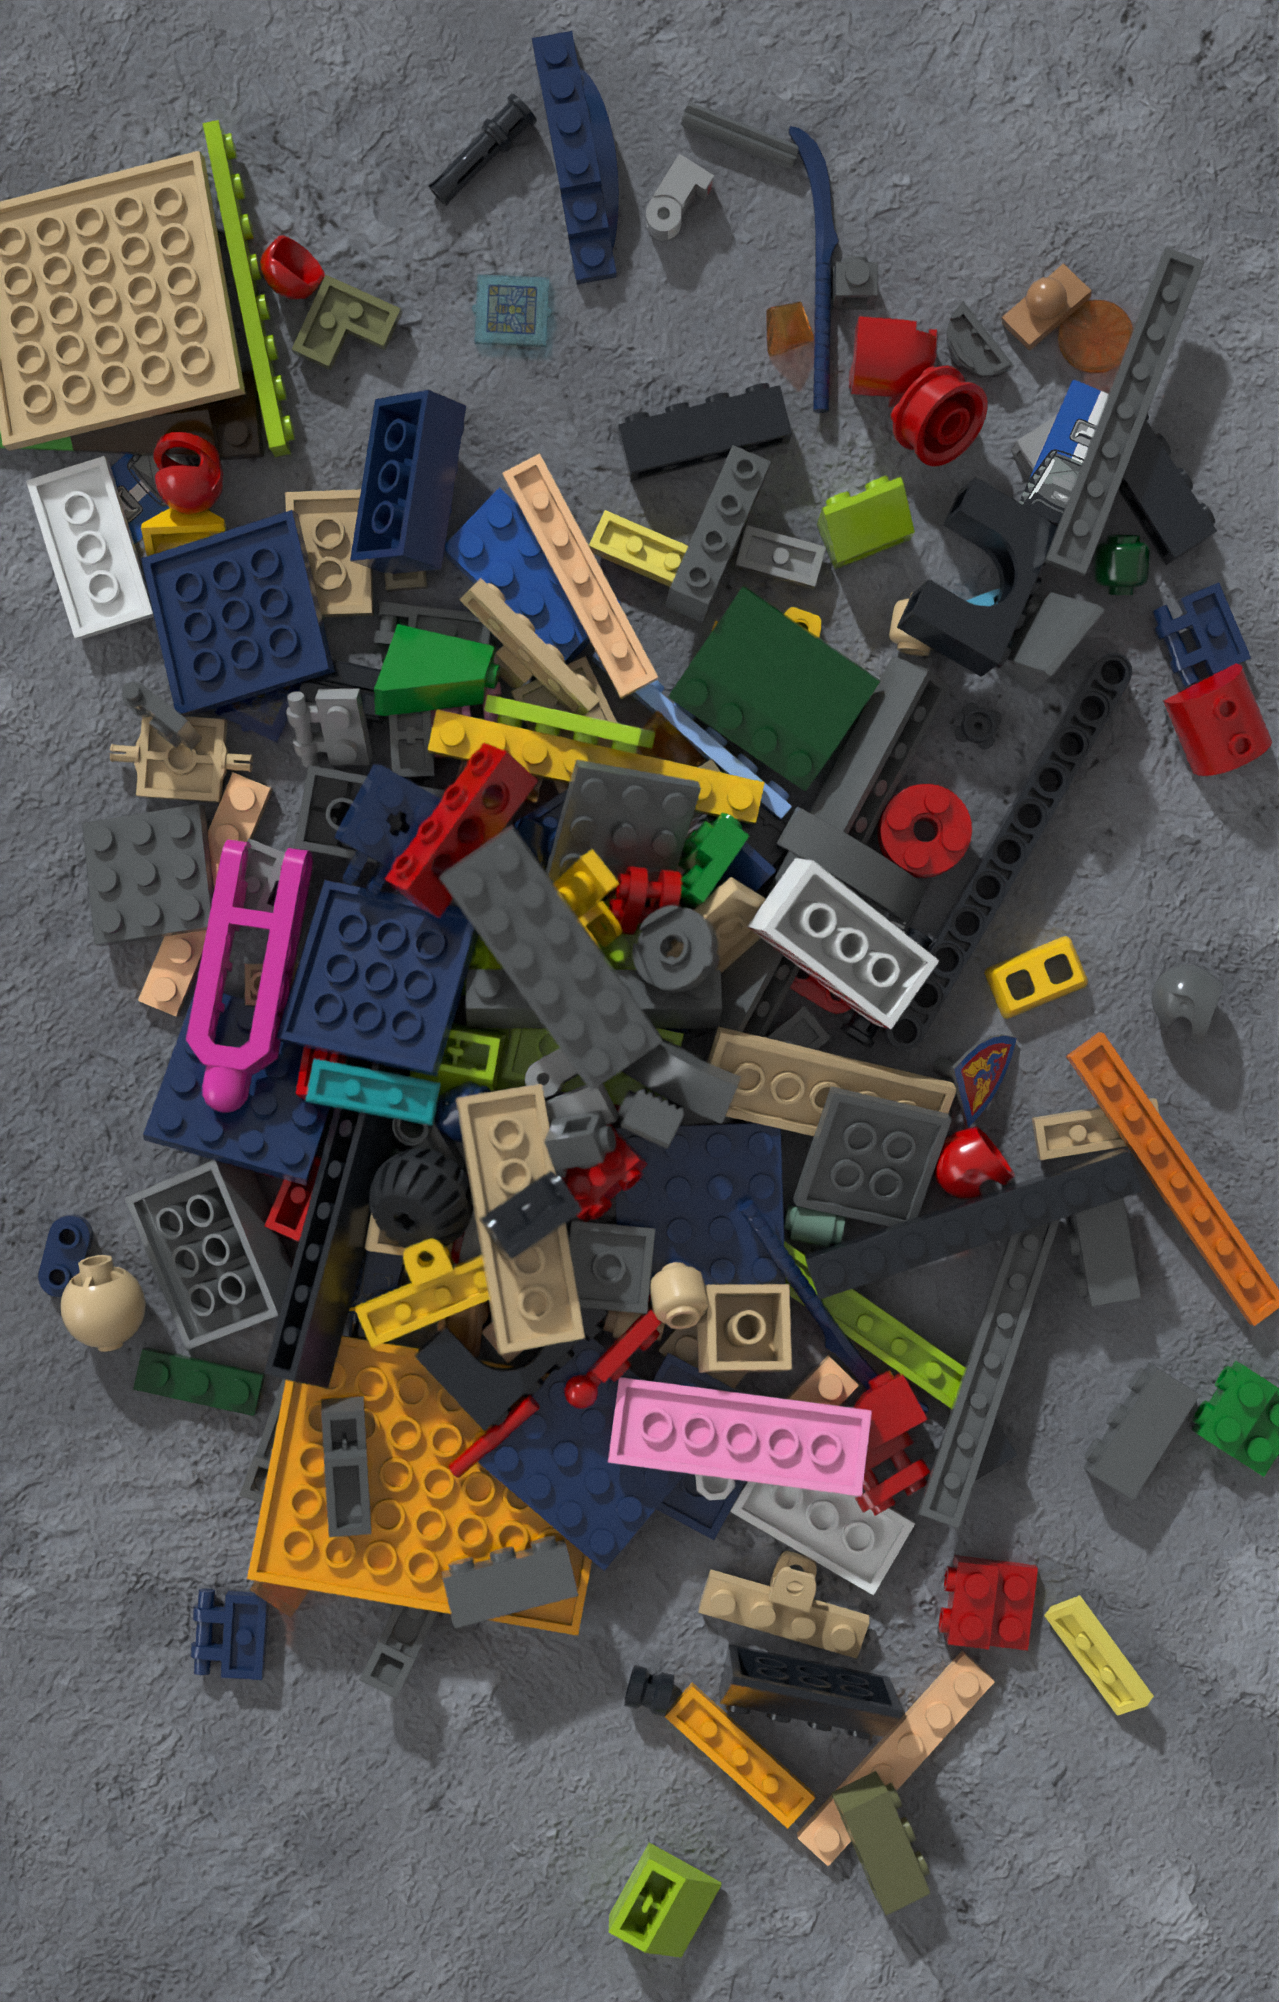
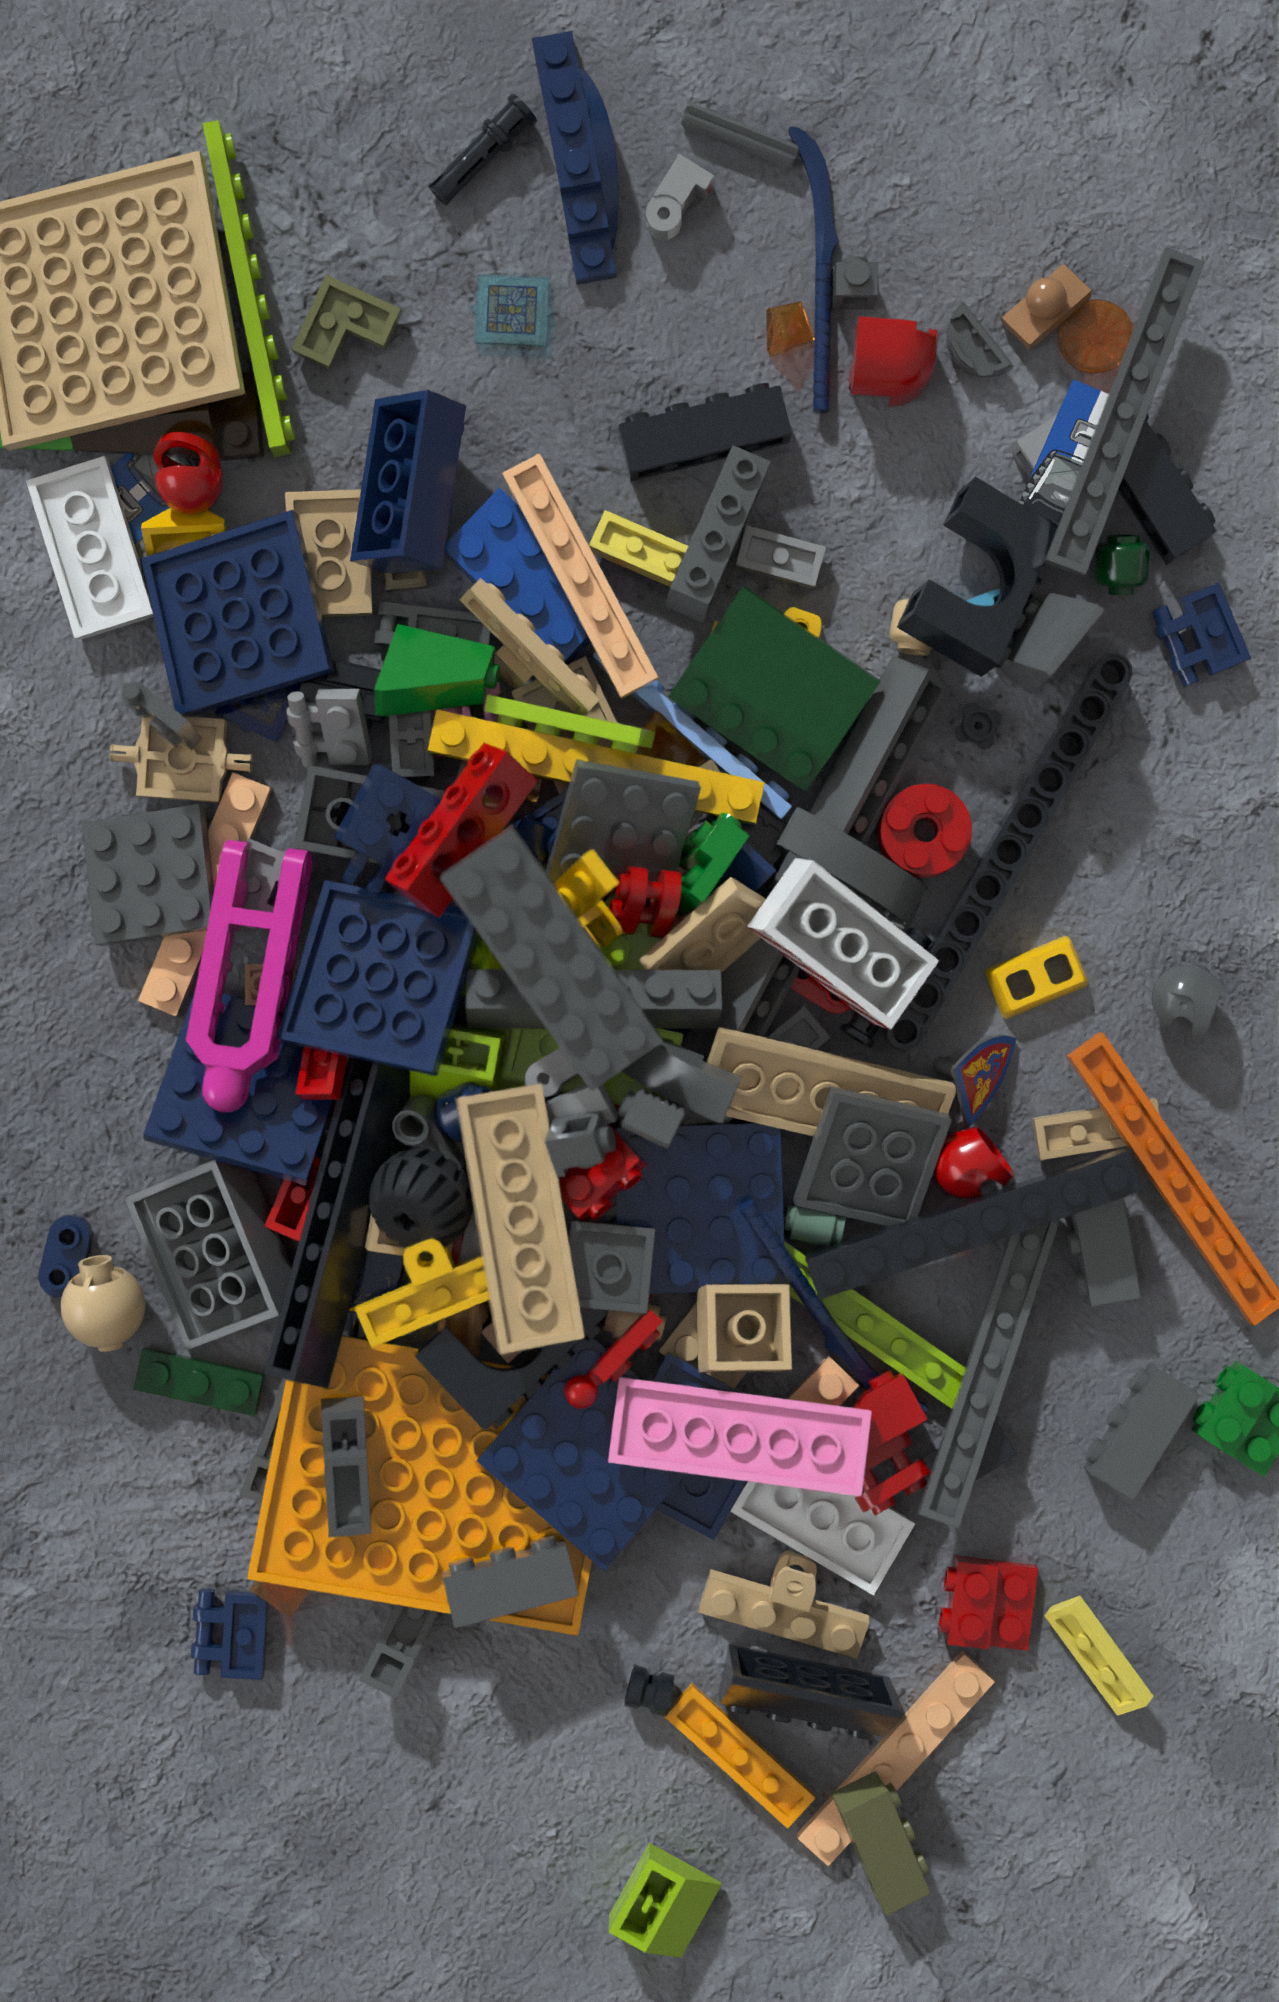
(291, 269): red hair -> none
(372, 1092): teal tile -> none
(493, 1437): red piece -> none
(530, 1215): black hinge -> none
(678, 1295): tan head -> none
(697, 957): dark grey plate -> none
(714, 1487): white tile -> none
(865, 522): lime slope -> none
(939, 415): red wheel -> none
(1219, 723): red brick -> none

